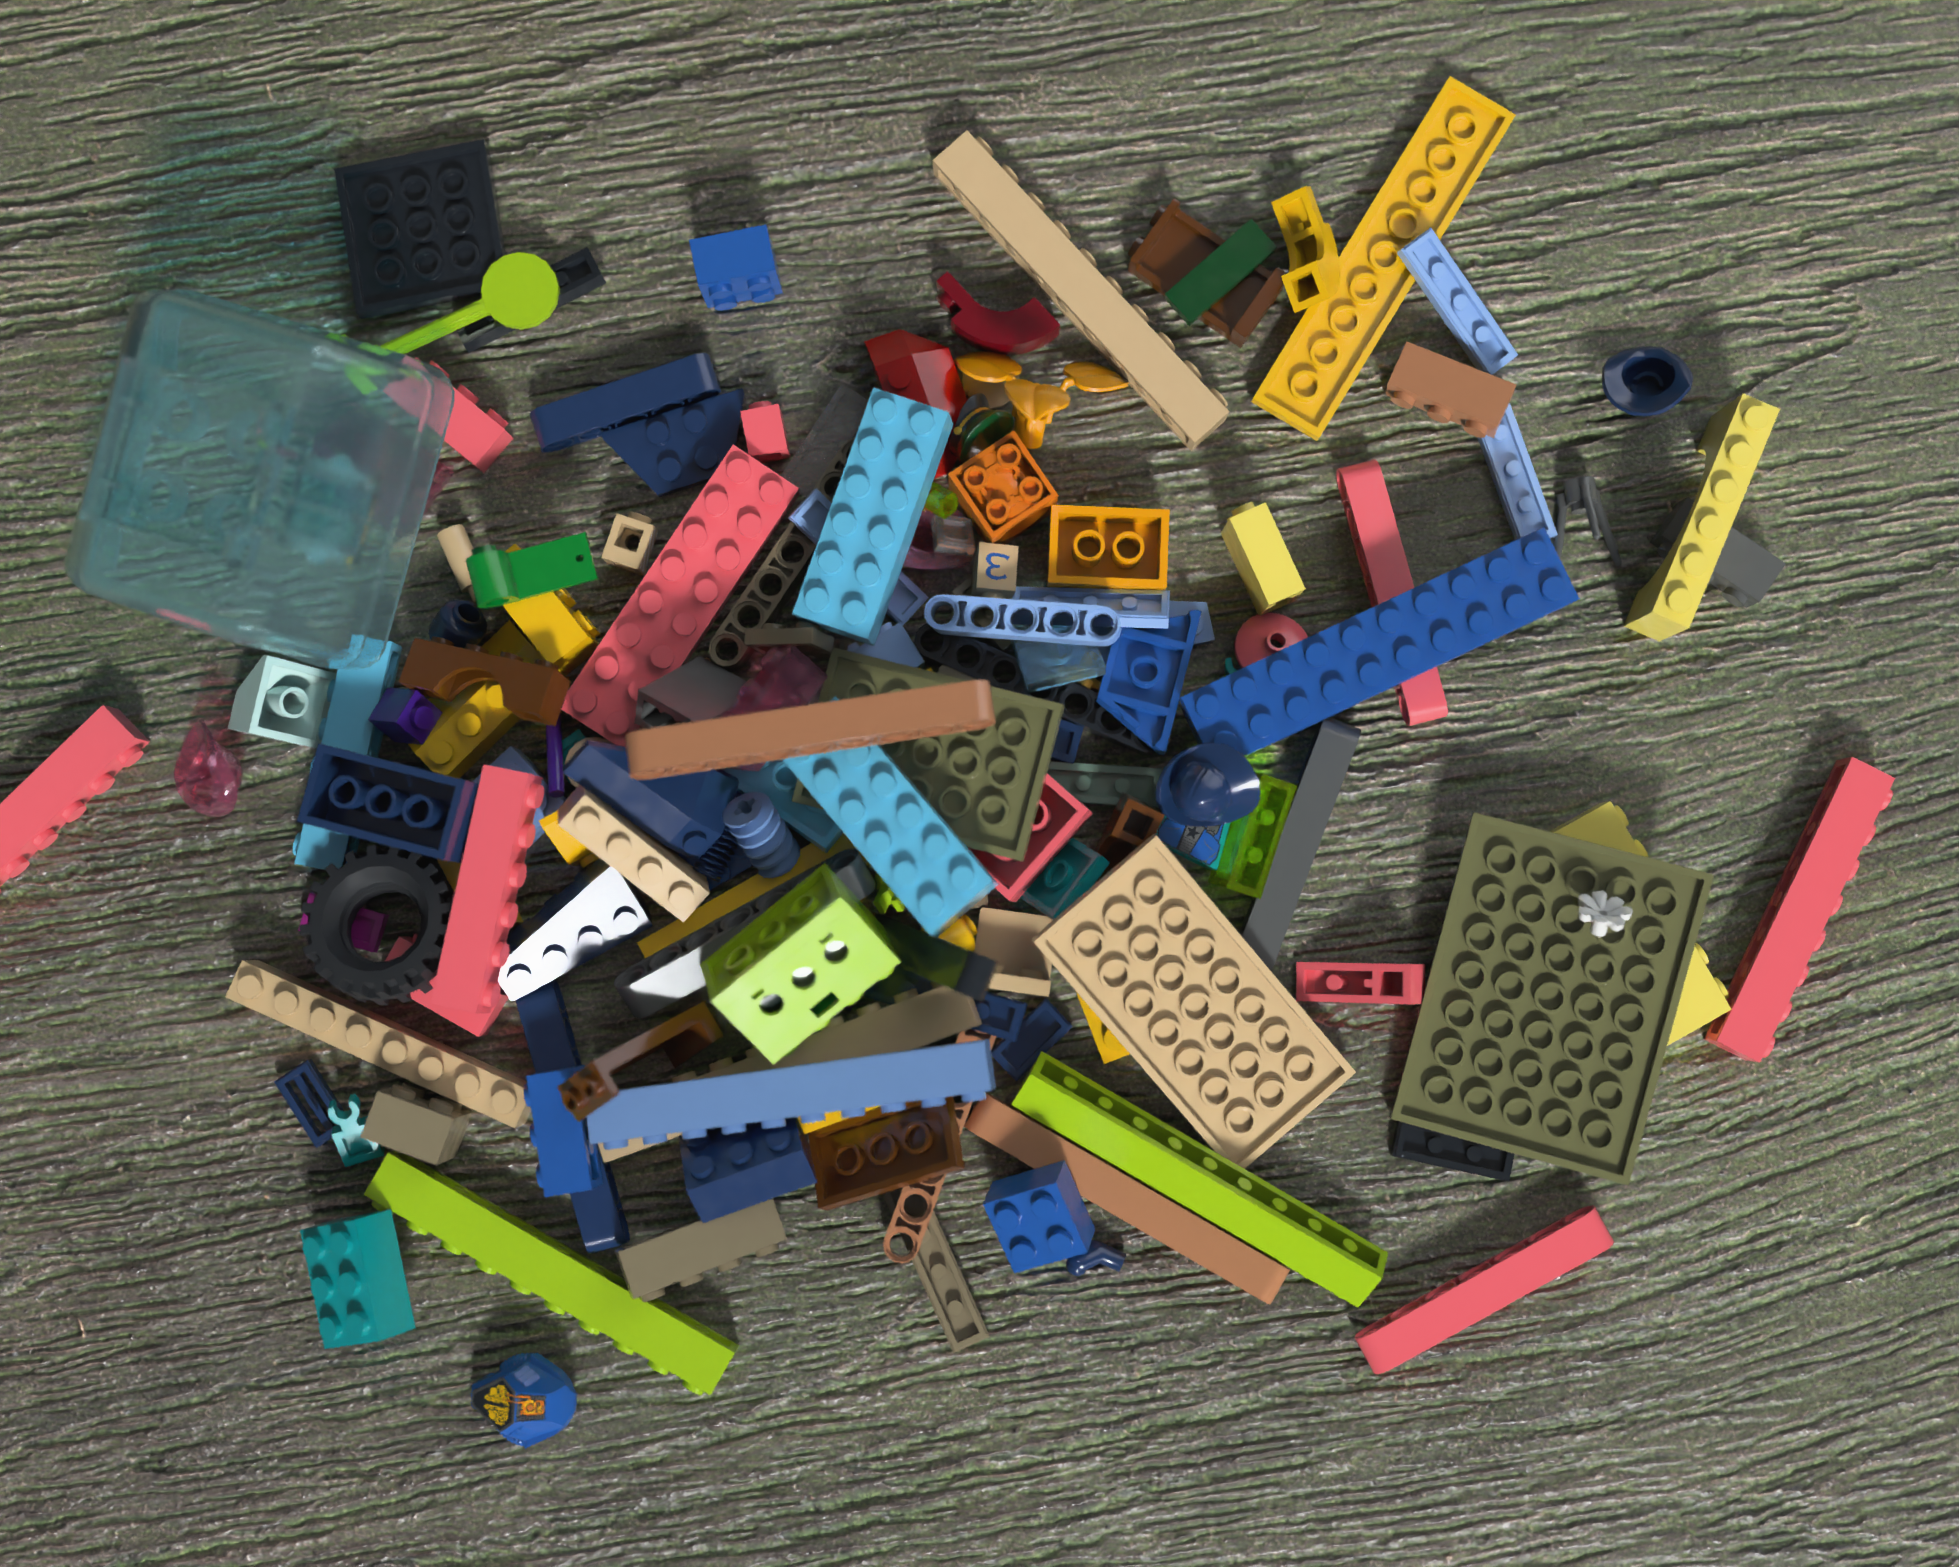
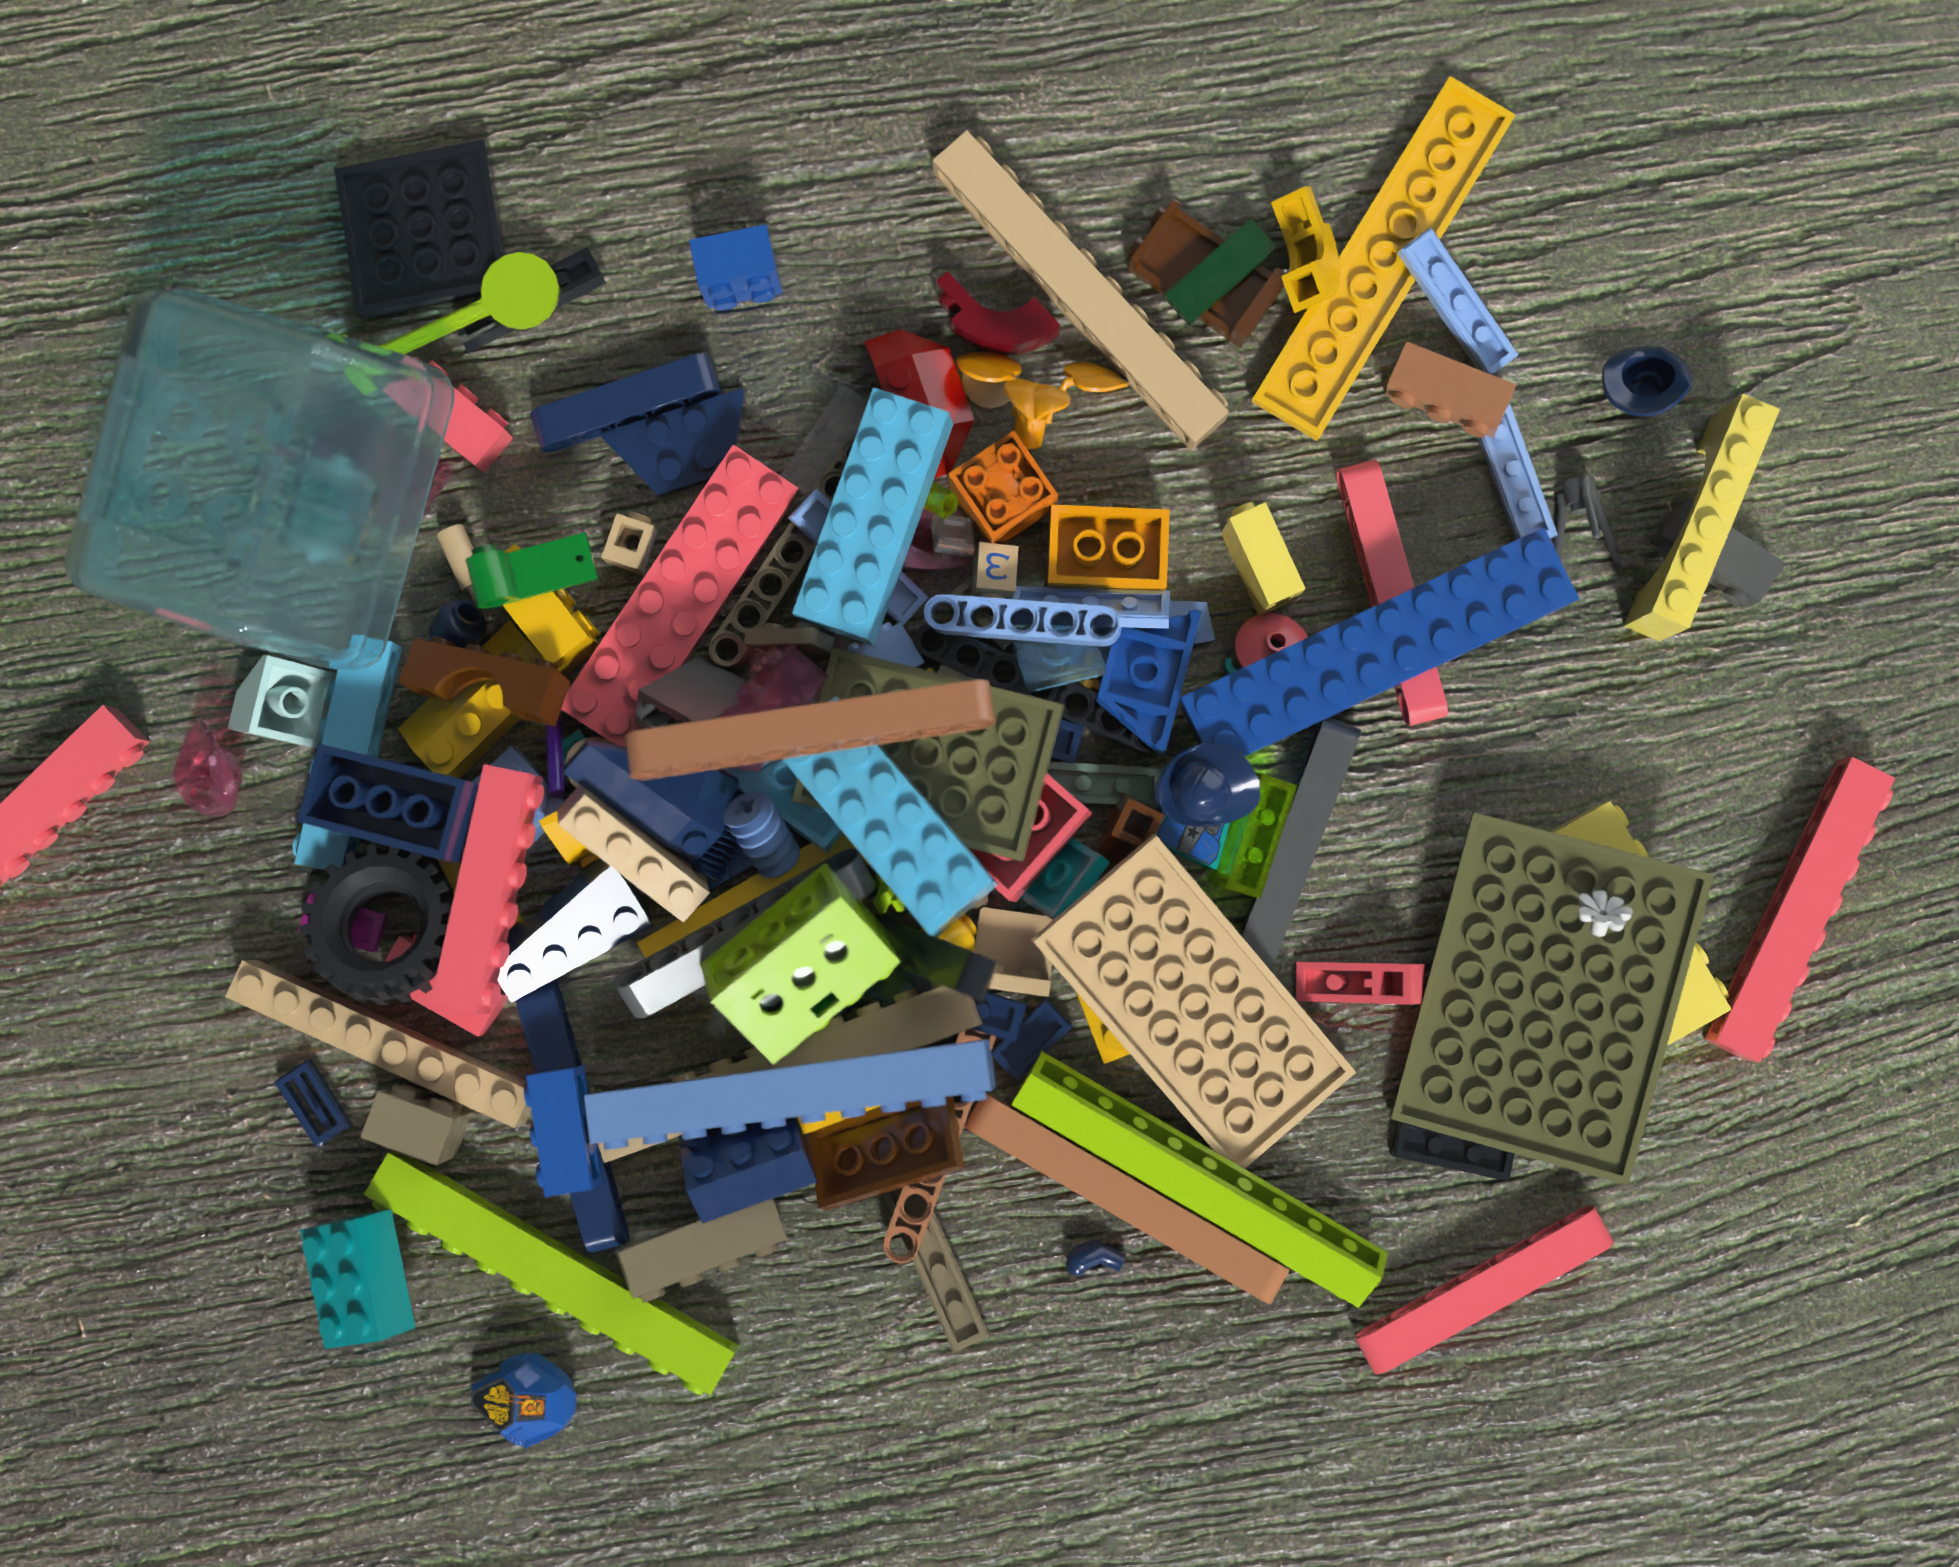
(348, 1133): teal plate -> none
(405, 716): dark purple brick -> none
(679, 1037): reddish brown panel -> none
(765, 432): coral brick -> none
(978, 428): dark green piece -> none
(1039, 1216): blue brick -> none

